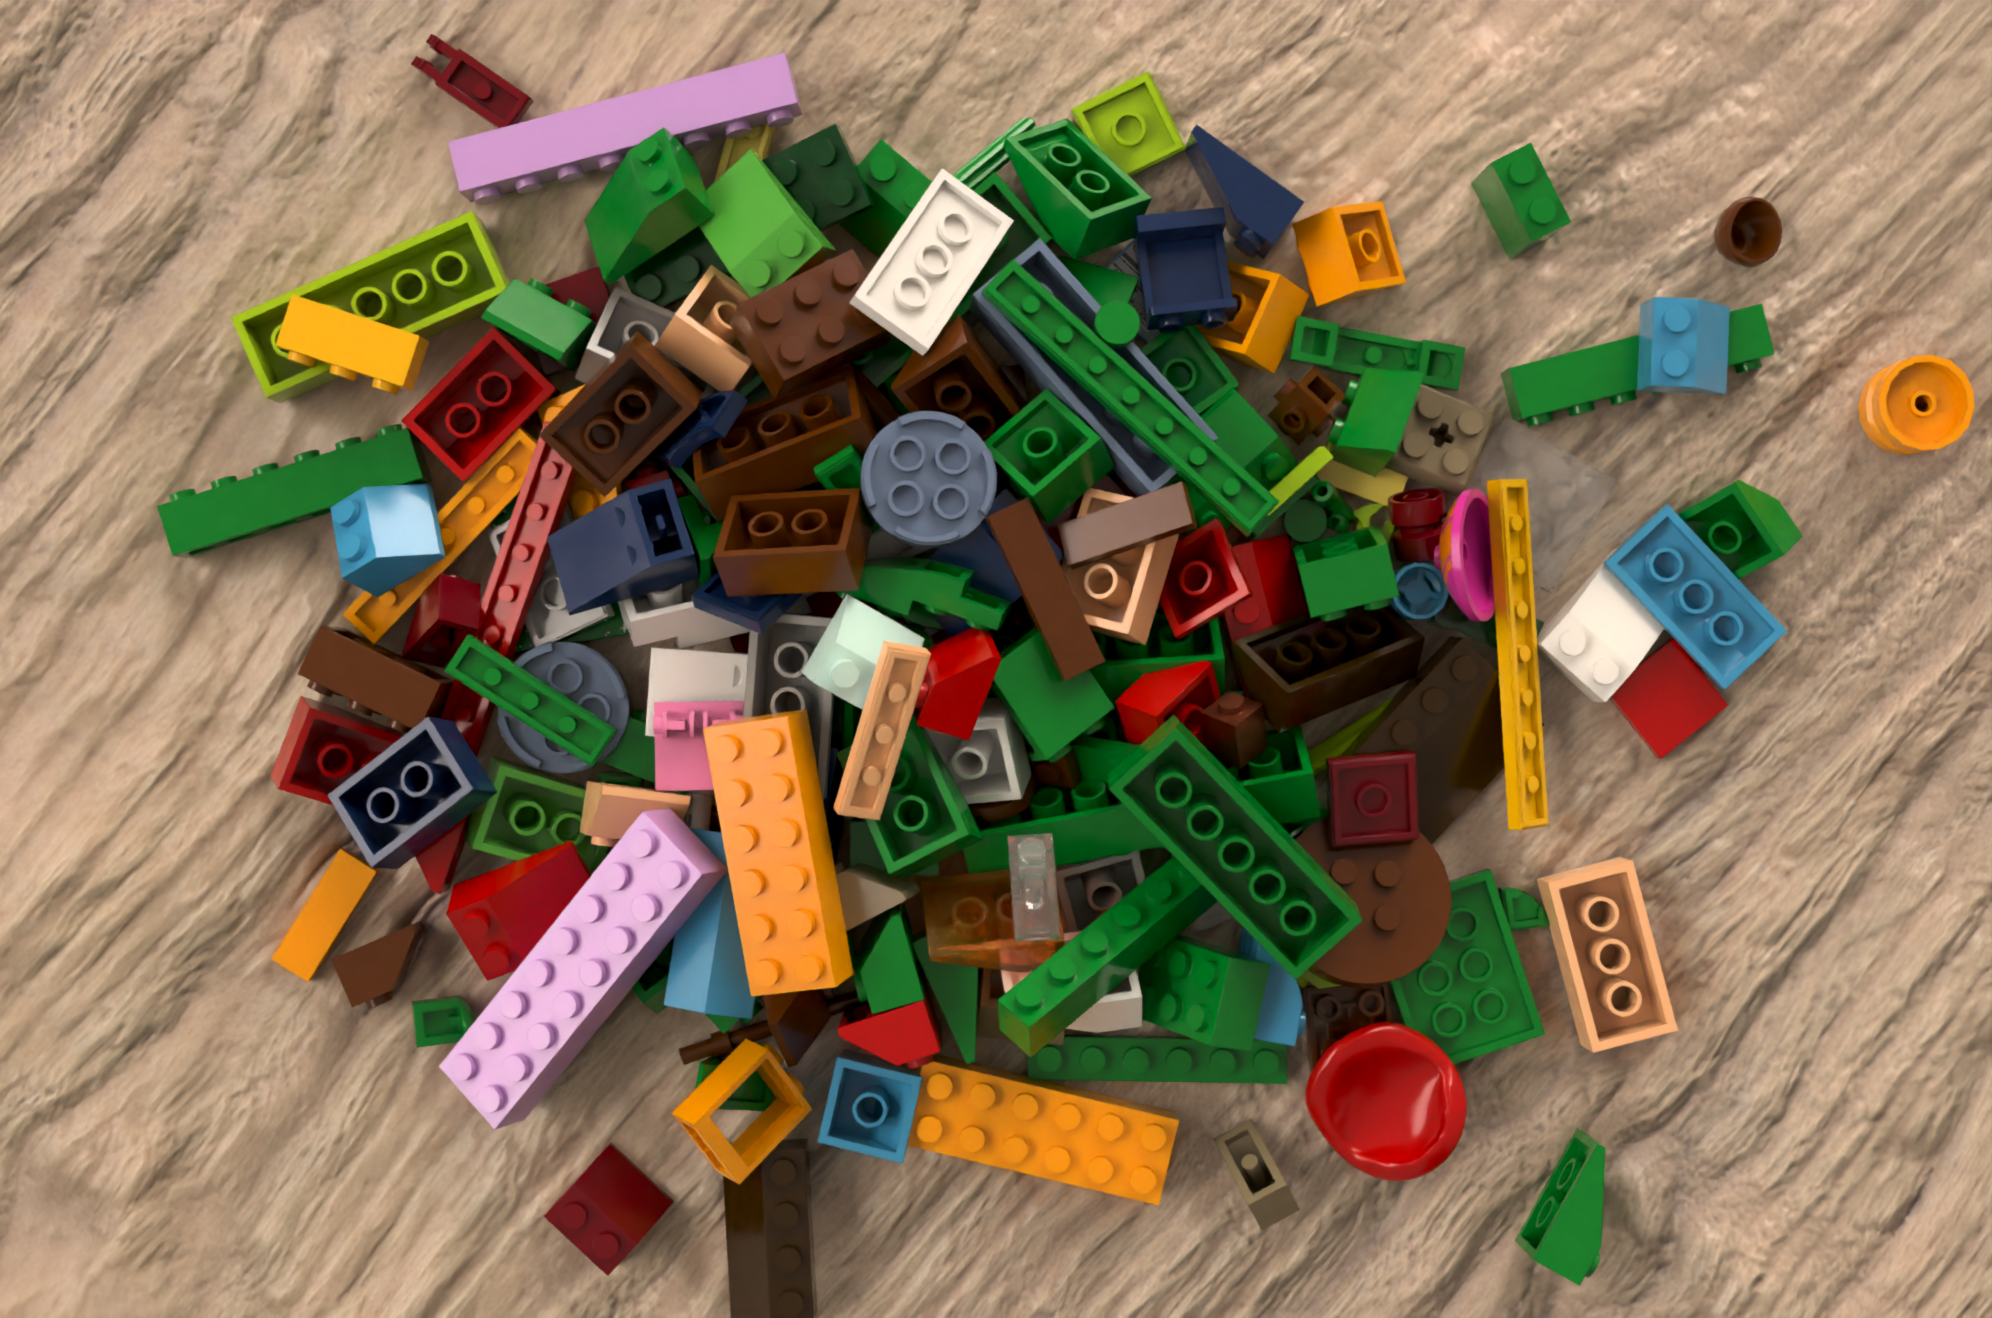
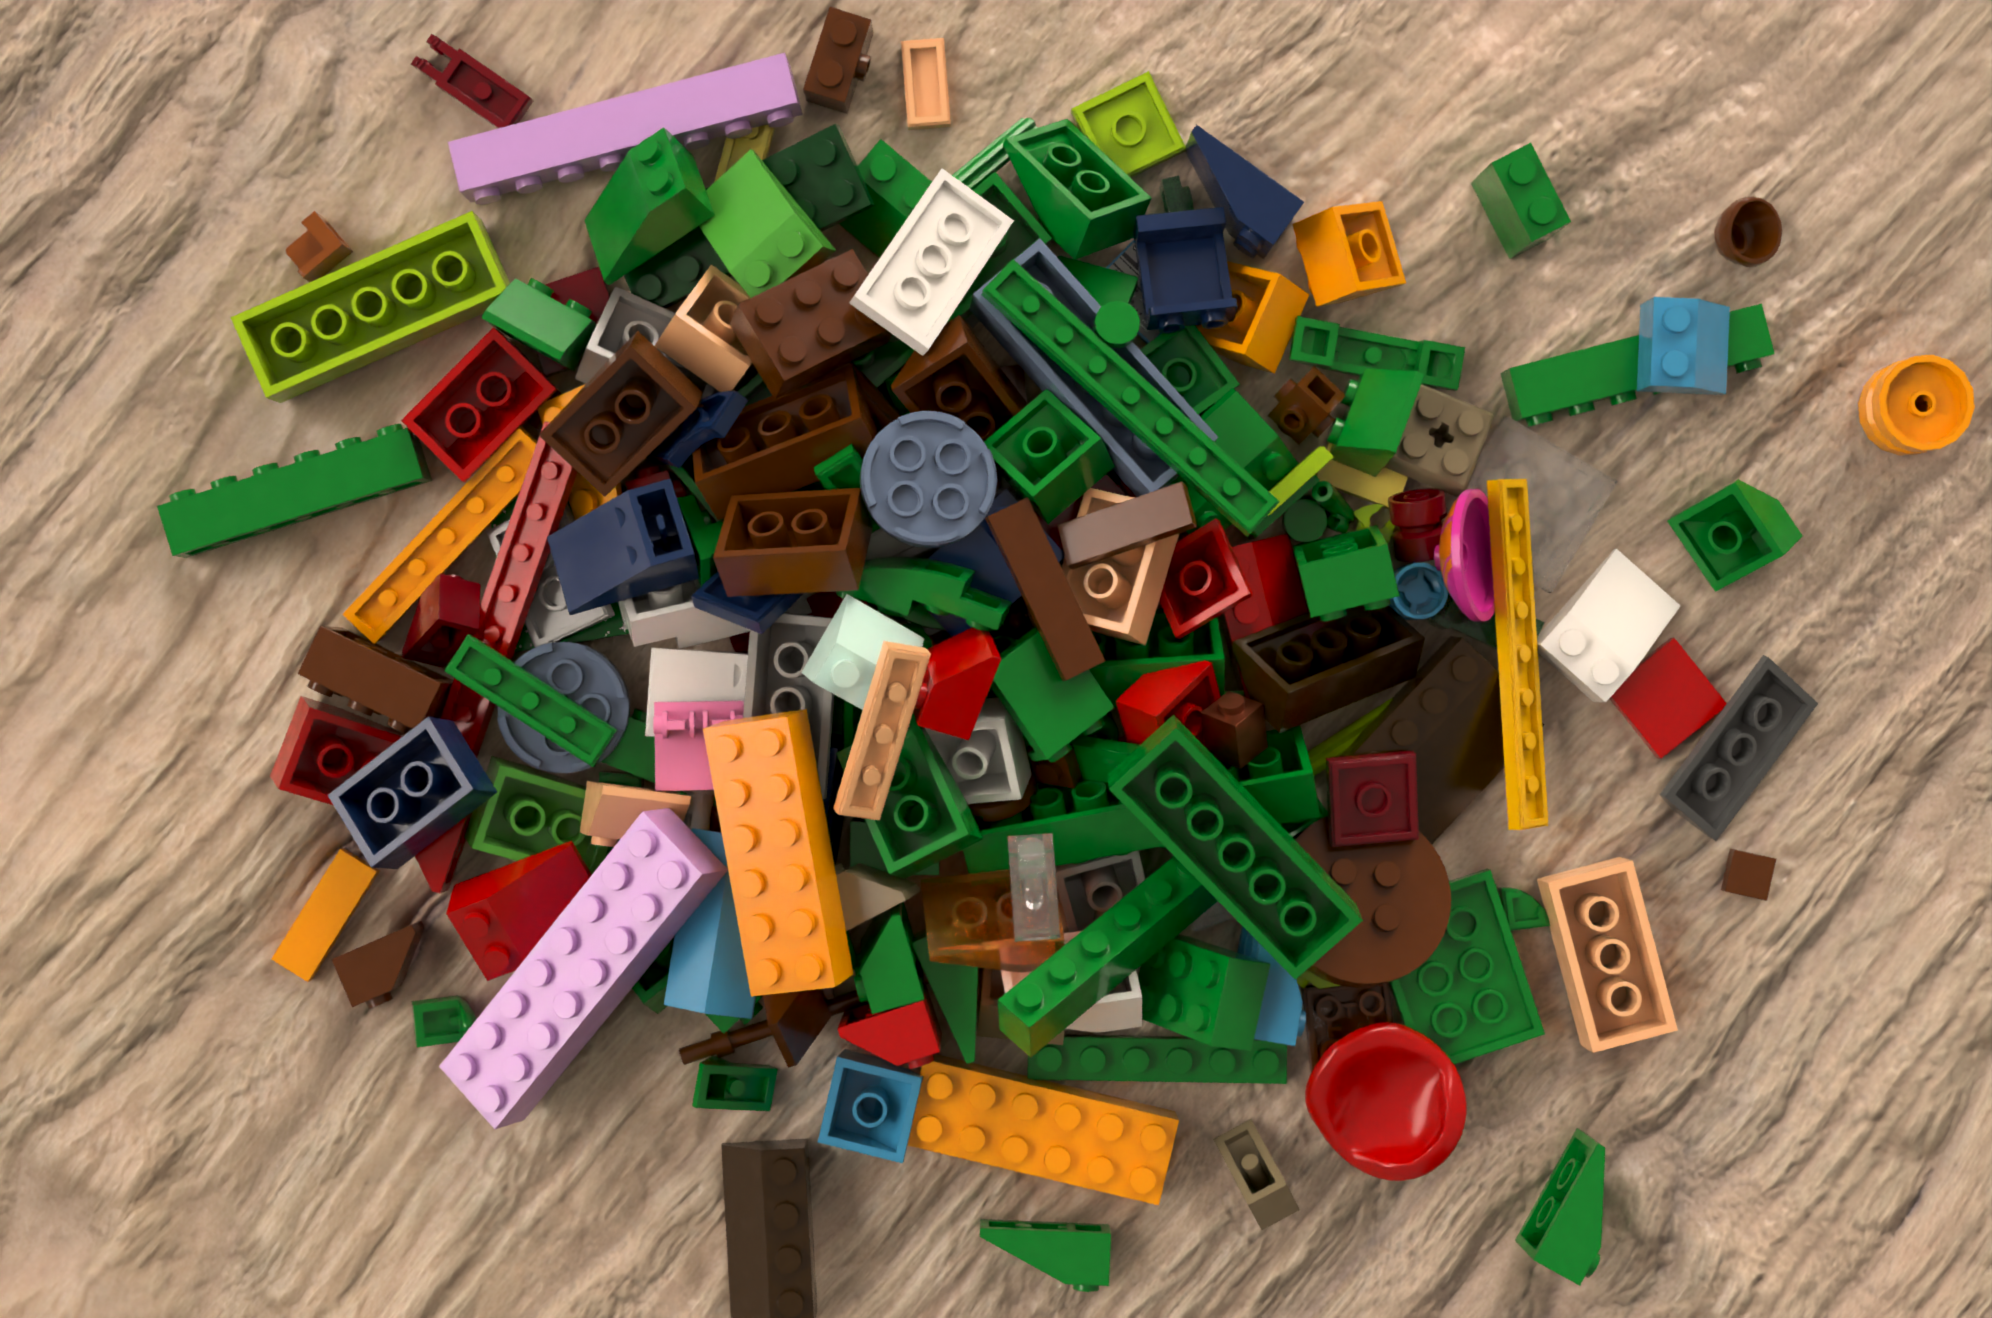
(318, 248): none -> dark orange panel
(351, 345): yellow brick -> none
(386, 535): dark azure slope -> none
(609, 1209): dark red slope -> none
(765, 1133): light orange window -> none
(839, 60): none -> reddish brown brick
(925, 84): none -> light nougat tile
(1064, 1250): none -> green slope
(1174, 196): none -> clear green plate
(1694, 596): dark azure slope -> none
(1738, 748): none -> dark grey slope
(1748, 874): none -> reddish brown tile

